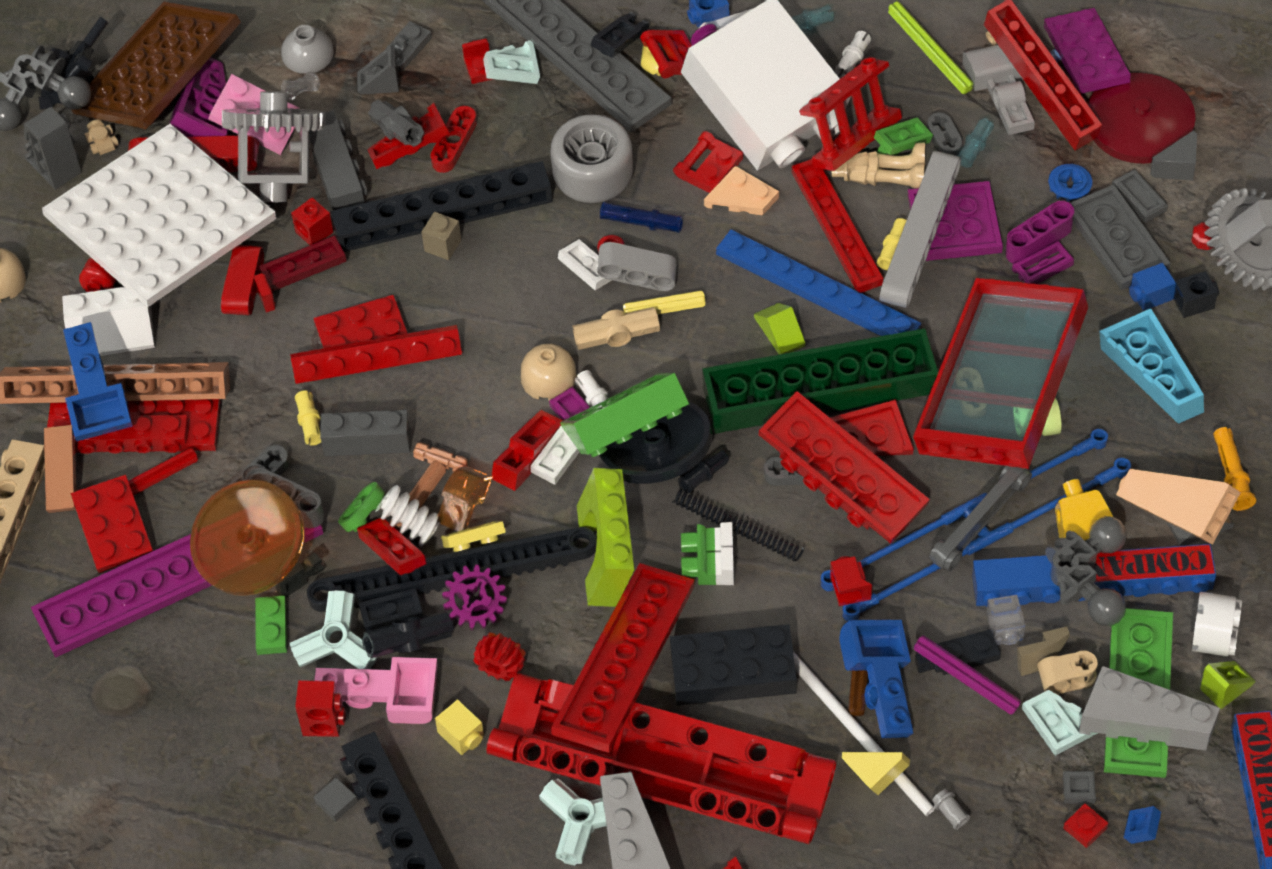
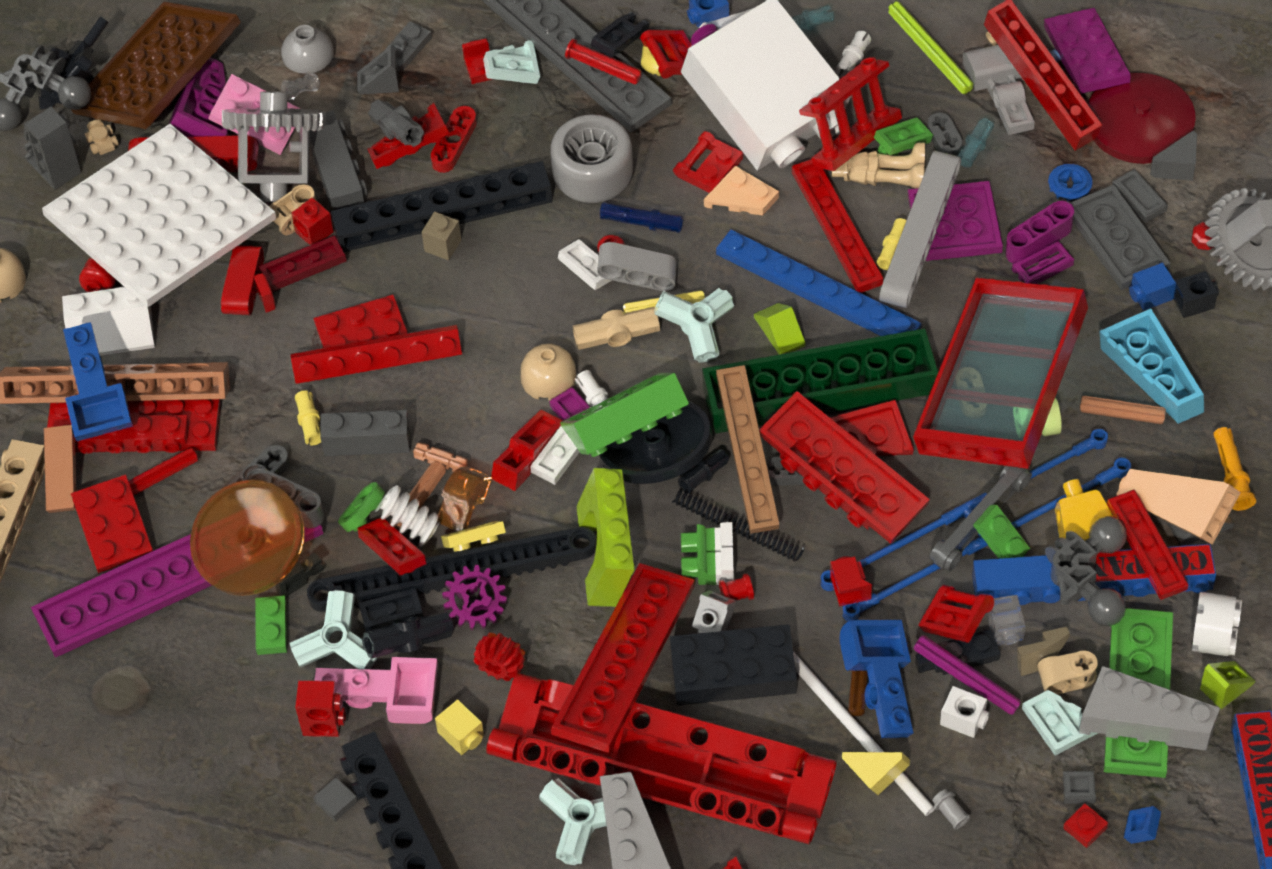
(288, 204): none -> tan piece
(602, 62): none -> red axle
(686, 315): none -> light aqua piece
(720, 608): none -> light grey brick
(737, 588): none -> red bush
(747, 449): none -> medium nougat plate
(952, 620): none -> red plate
(959, 701): none -> white brick
(1000, 534): none -> bright green plate
(1122, 409): none -> nougat axle
(1148, 545): none -> red tile

